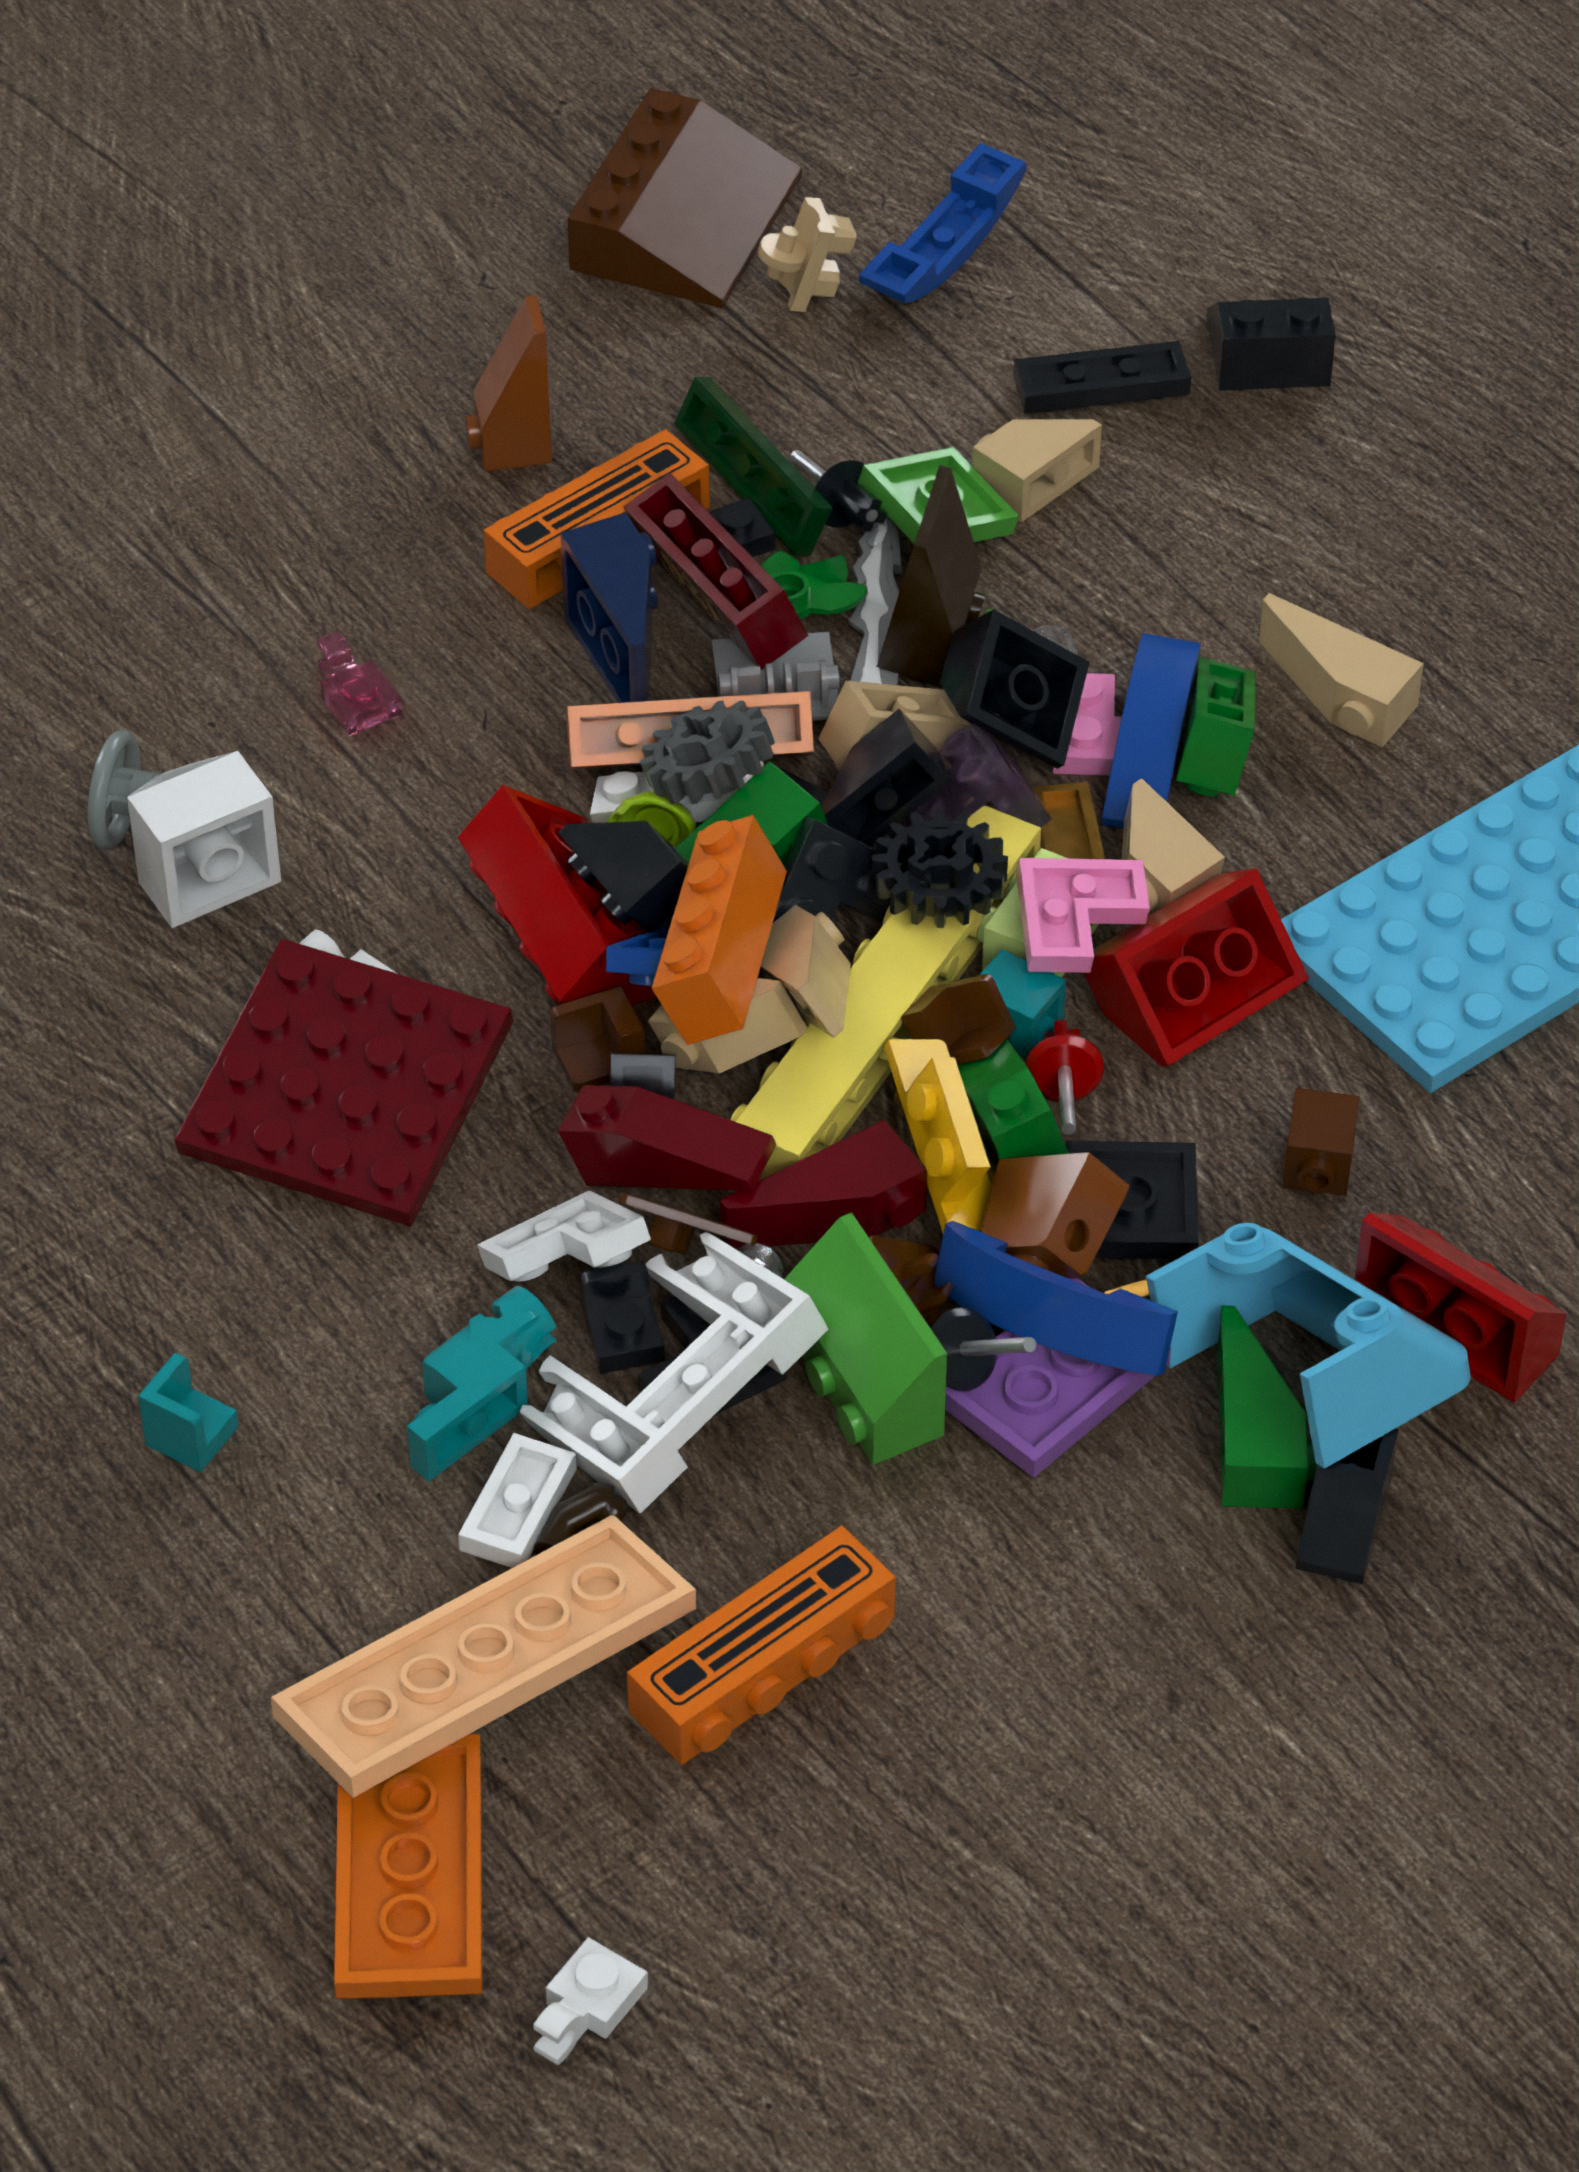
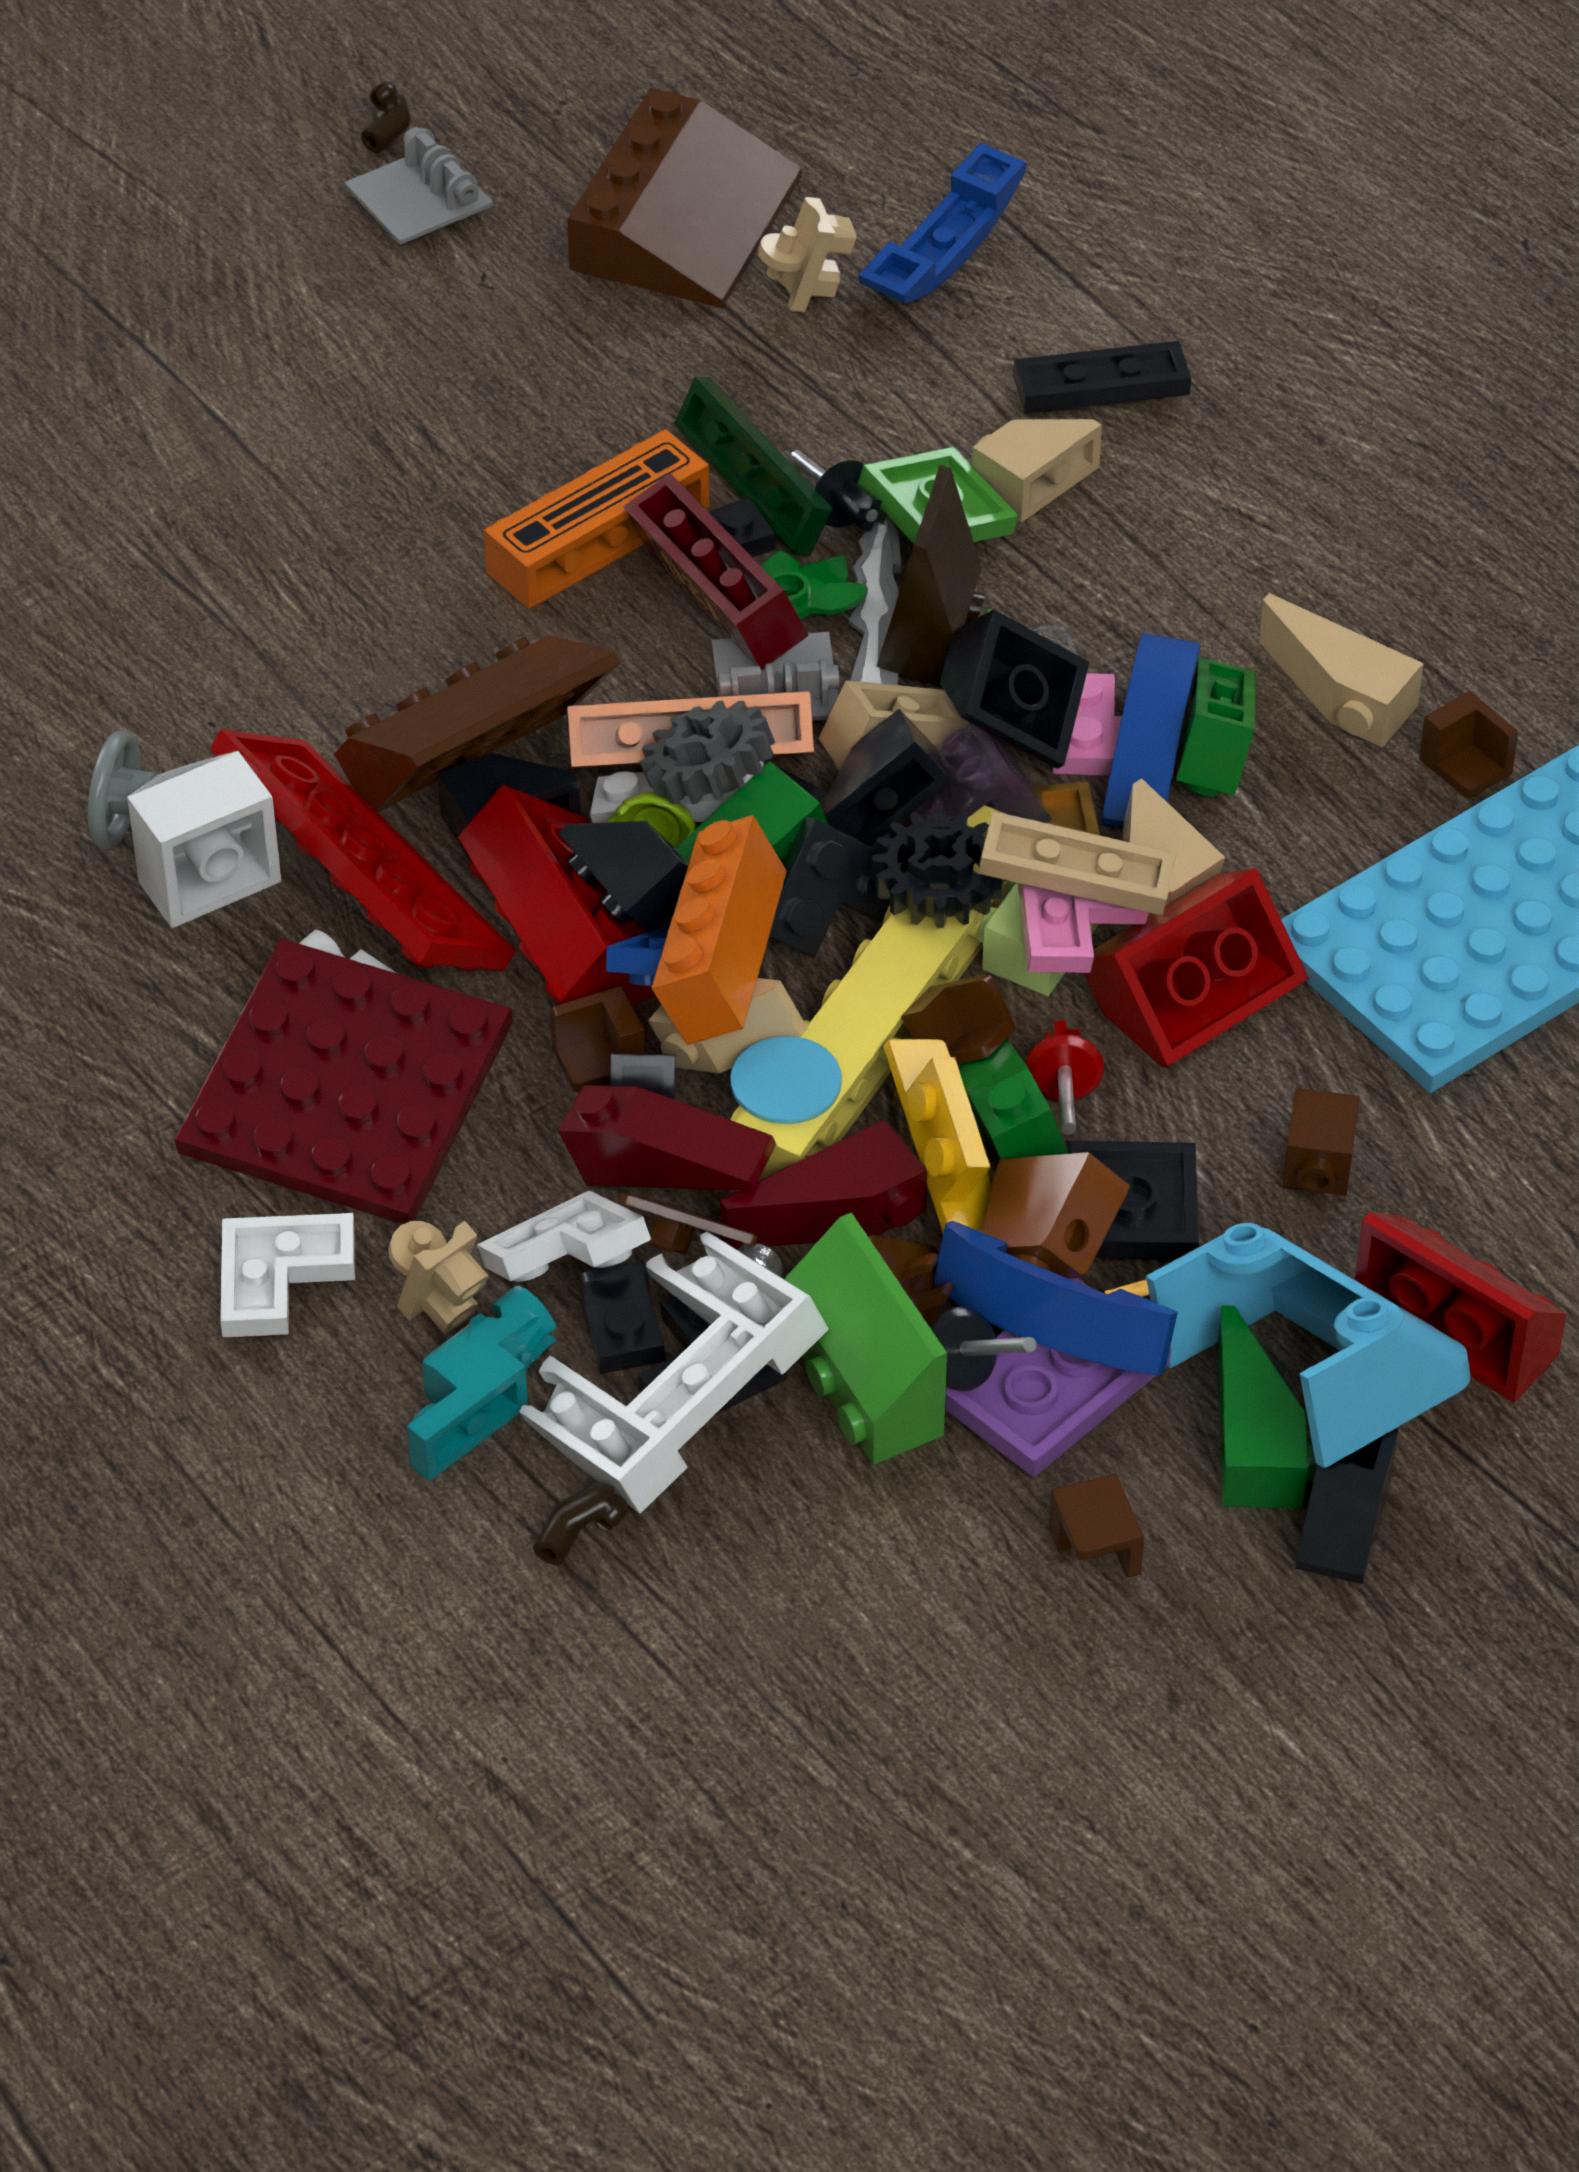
(183, 1420): teal panel -> none
(269, 1254): none -> white plate
(354, 693): clear pink plate -> none
(368, 856): none -> red plate
(391, 117): none -> dark brown arm
(412, 1880): orange plate -> none
(419, 190): none -> light grey hinge
(438, 1273): none -> tan hips
(470, 717): none -> reddish brown slope
(472, 784): none -> black slope
(482, 1655): light nougat plate -> none
(513, 397): dark orange slope -> none
(517, 1501): white plate -> none
(590, 1994): white plate -> none
(611, 601): dark blue slope -> none
(762, 1645): orange brick -> none
(786, 1079): none -> medium azure piece
(811, 967): tan slope -> none
(1030, 997): teal panel -> none
(1077, 863): none -> tan plate
(1096, 1522): none -> reddish brown panel
(1272, 343): black slope -> none
(1468, 745): none -> reddish brown panel

